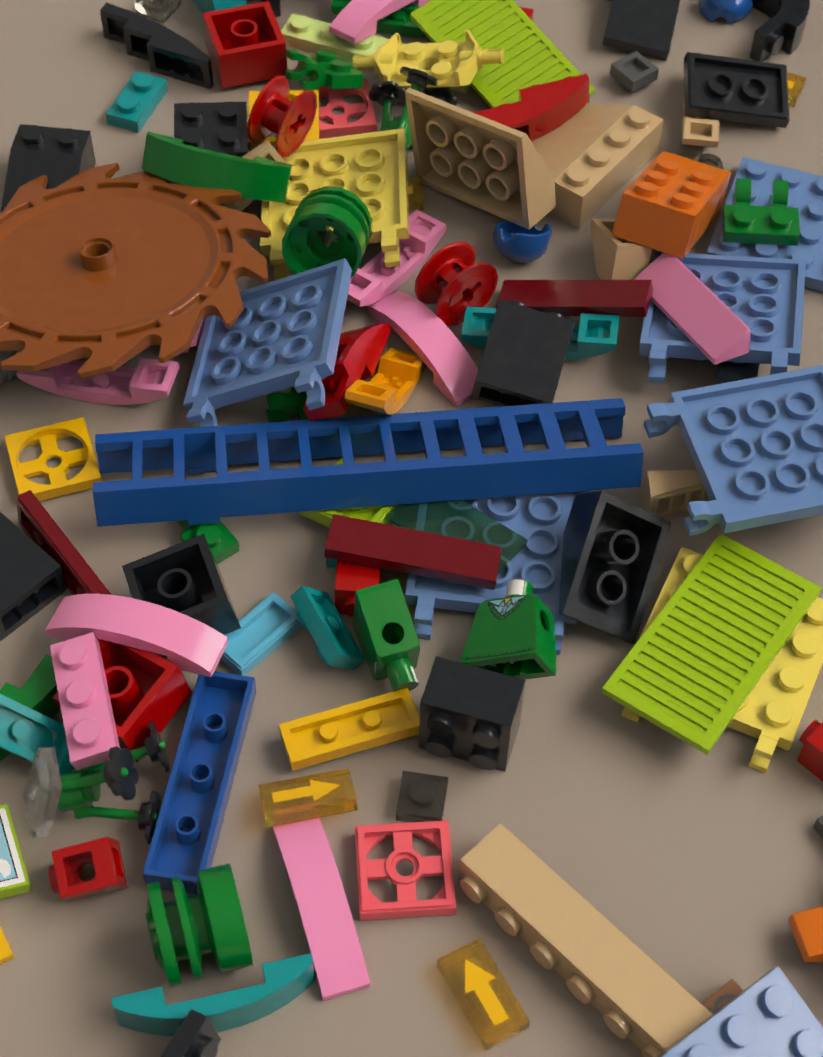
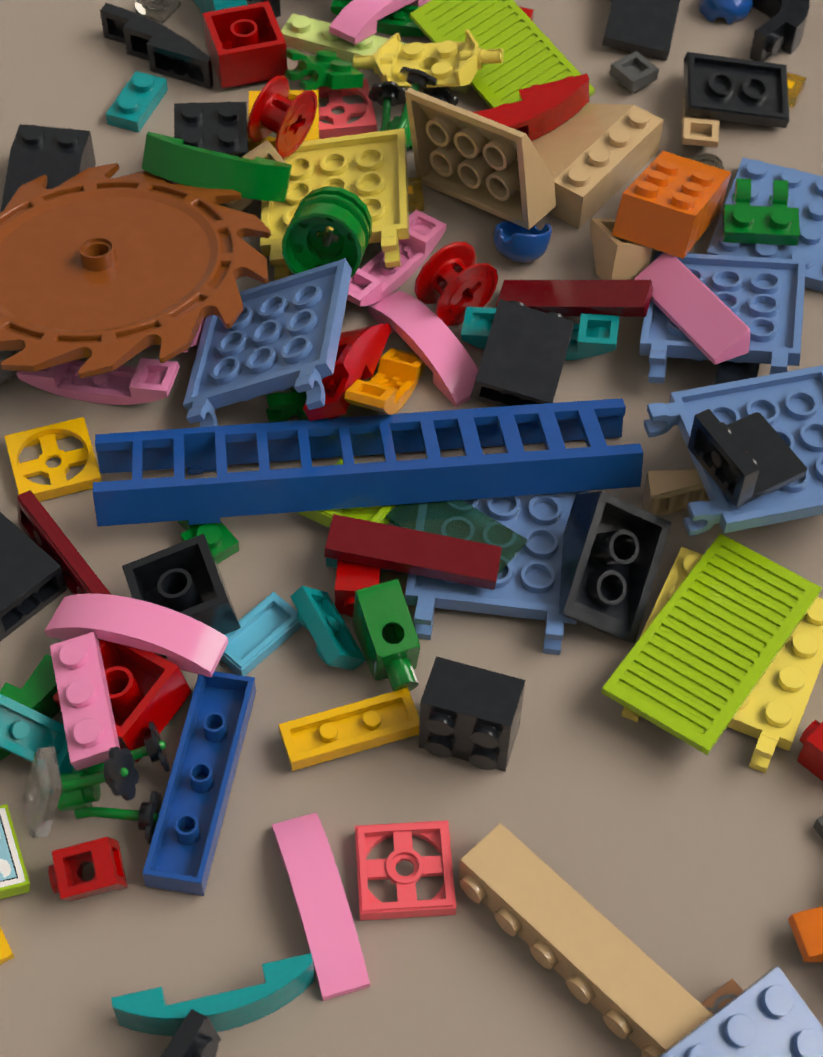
(198, 925): green wheel -> none
(307, 797): clear yellow tile -> none
(421, 797): clear smoke plate -> none
(483, 994): clear yellow tile -> none
(513, 635): green torso -> none
(744, 456): none -> black bracket

